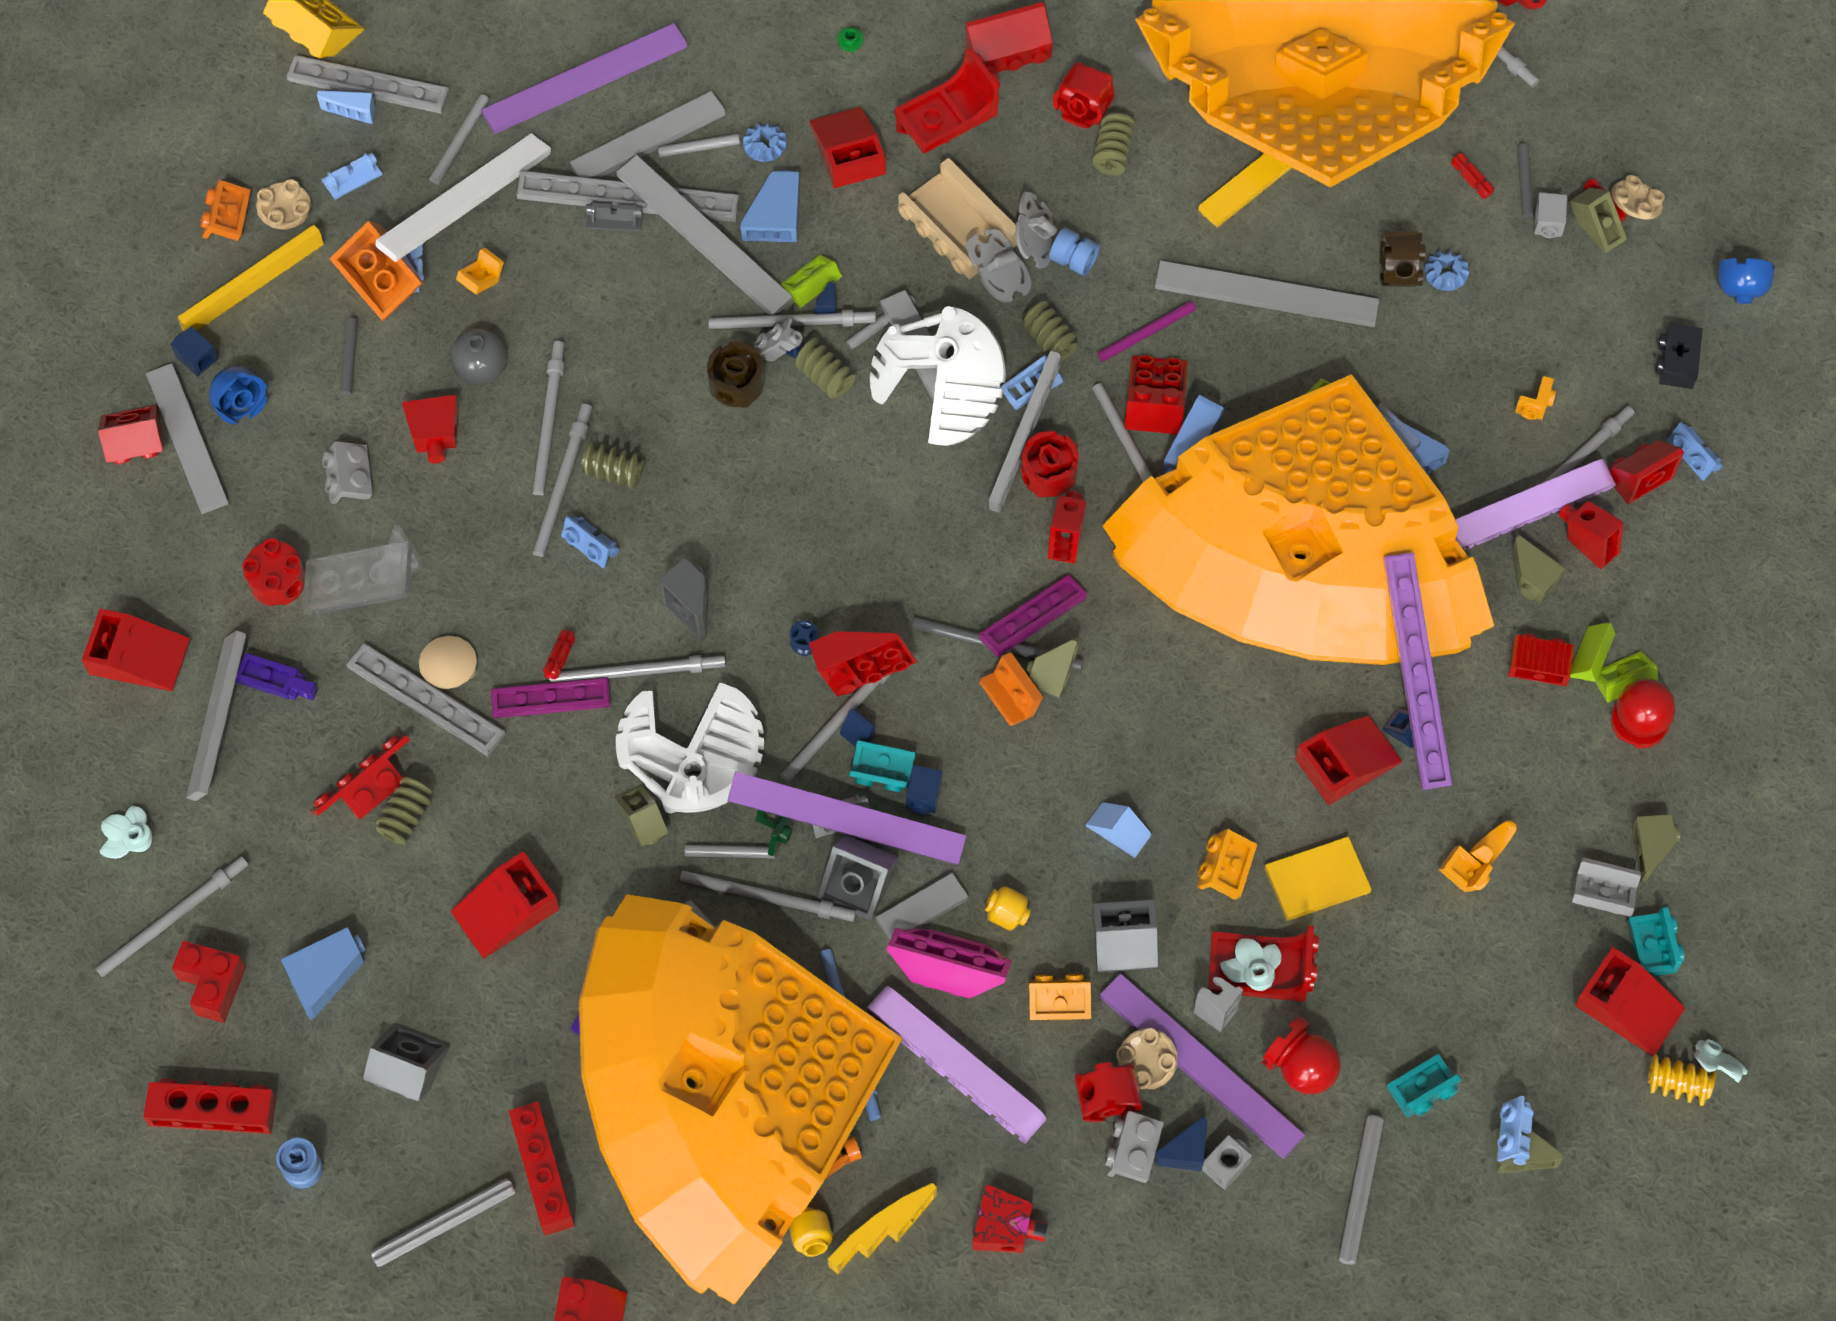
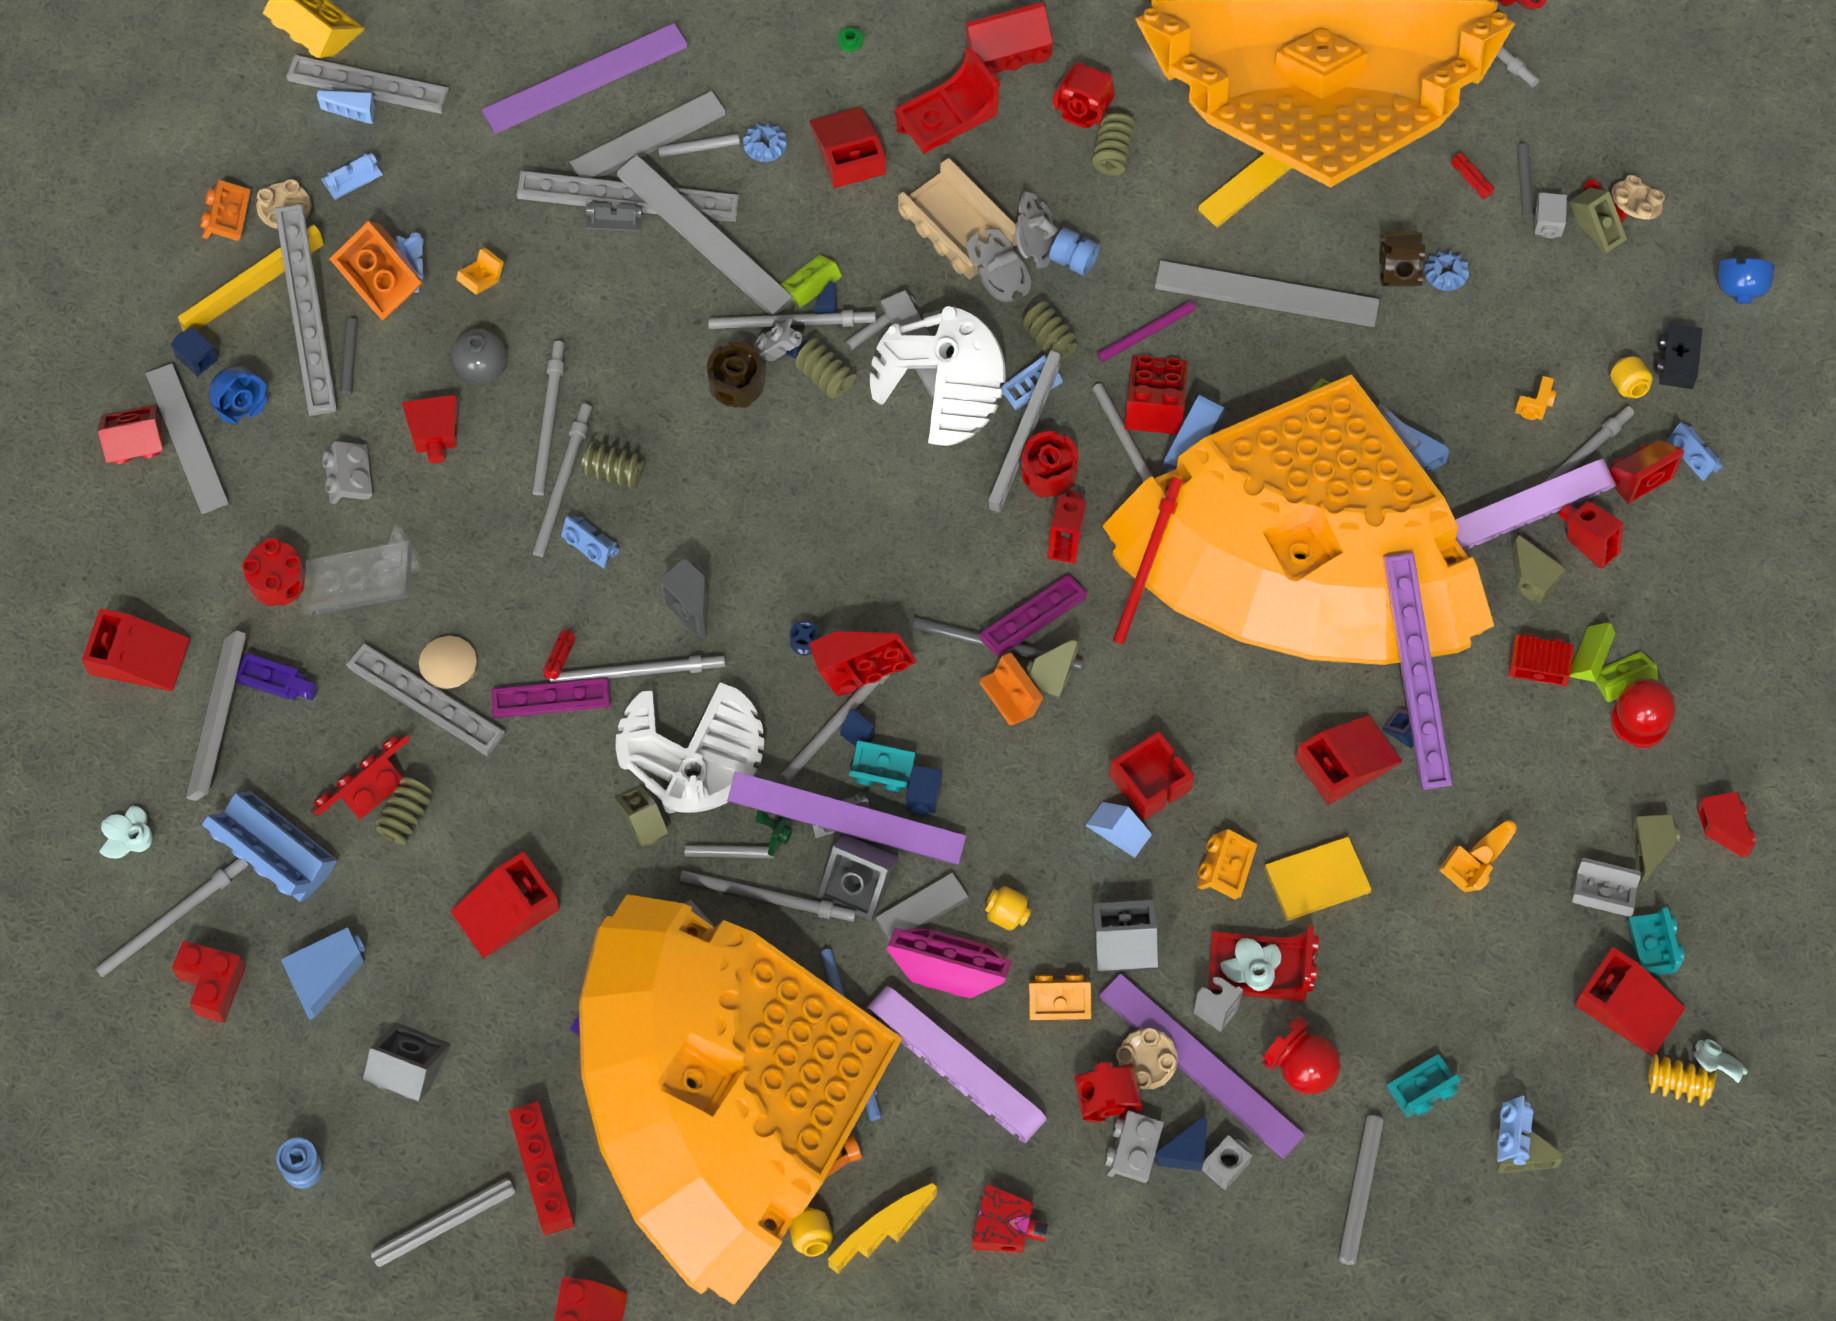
(255, 1119): red brick -> none
(271, 845): none -> medium blue brick
(305, 310): none -> light grey tile
(459, 139): light grey bar -> none
(462, 197): white tile -> none
(774, 210): medium blue slope -> none
(1146, 777): none -> red piece
(1167, 507): none -> red bar
(1631, 377): none -> yellow head
(1726, 824): none -> red slope

